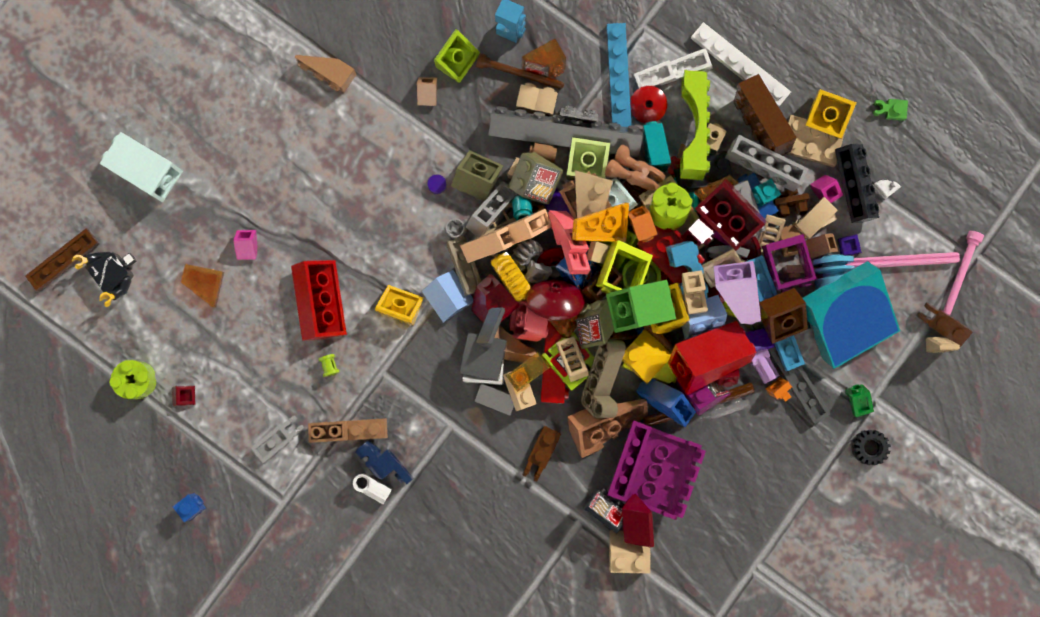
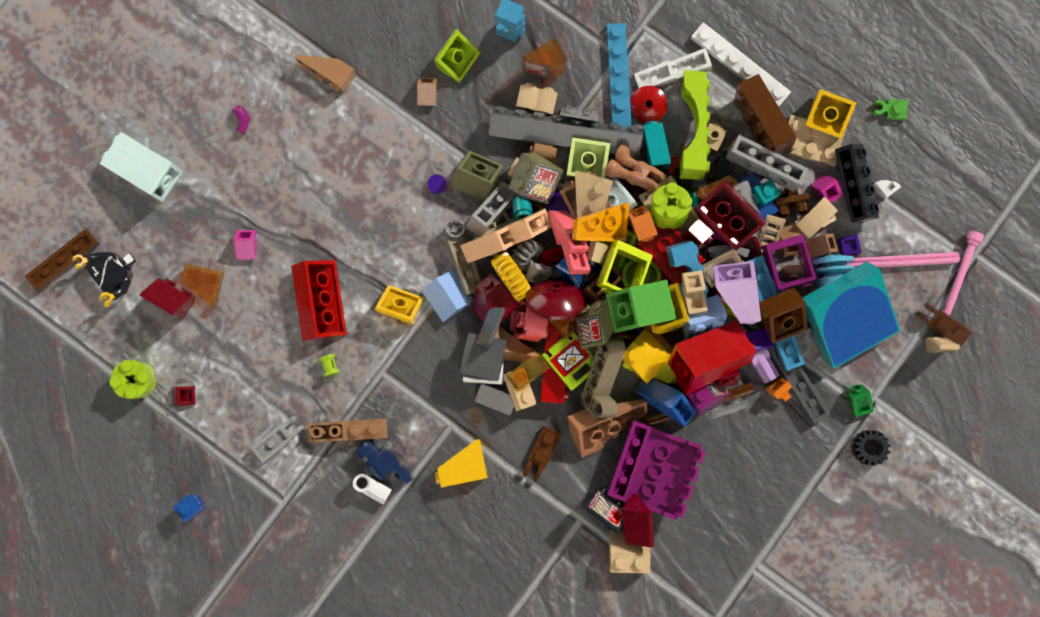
(168, 297): none -> dark red slope
(243, 118): none -> magenta arm
(463, 467): none -> yellow slope
(485, 62): reddish brown piece -> none
(576, 374): tan slope -> none

